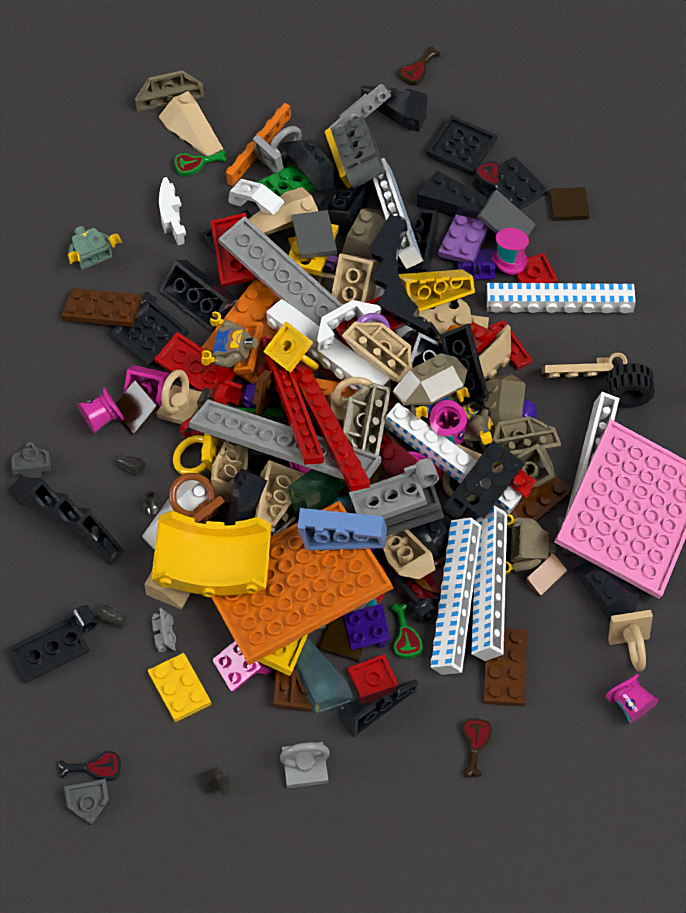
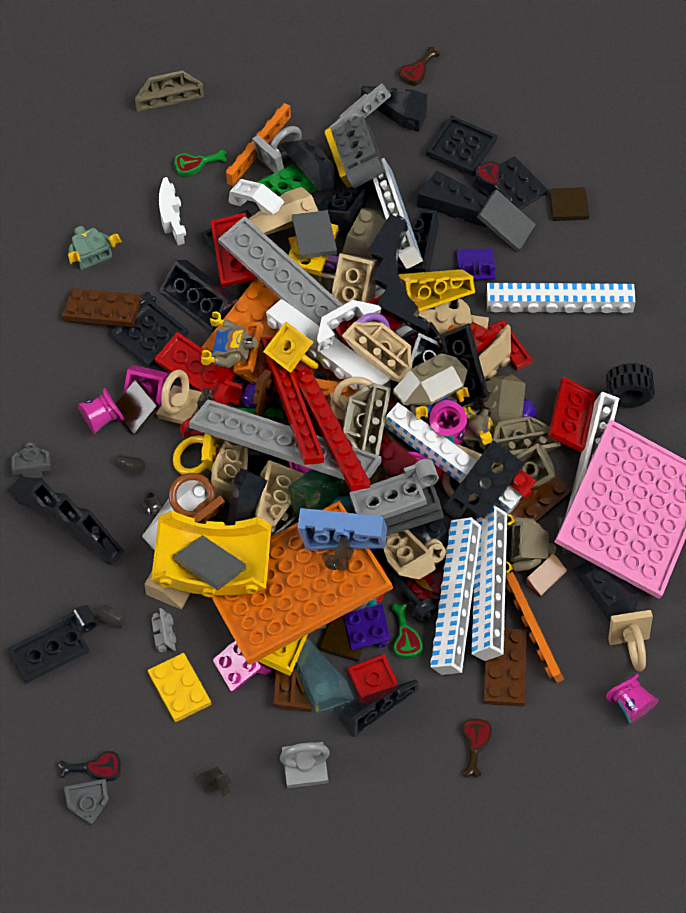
(189, 123): tan wedge -> none
(210, 562): none -> dark grey tile
(340, 558): none -> clear smoke bracket
(434, 545): none -> tan wheel
(463, 239): medium lavender plate -> none
(510, 250): dark pink hat -> none
(536, 634): none -> orange plate
(537, 271): red tile -> none
(572, 414): none -> red plate
(589, 370): tan hinge -> none

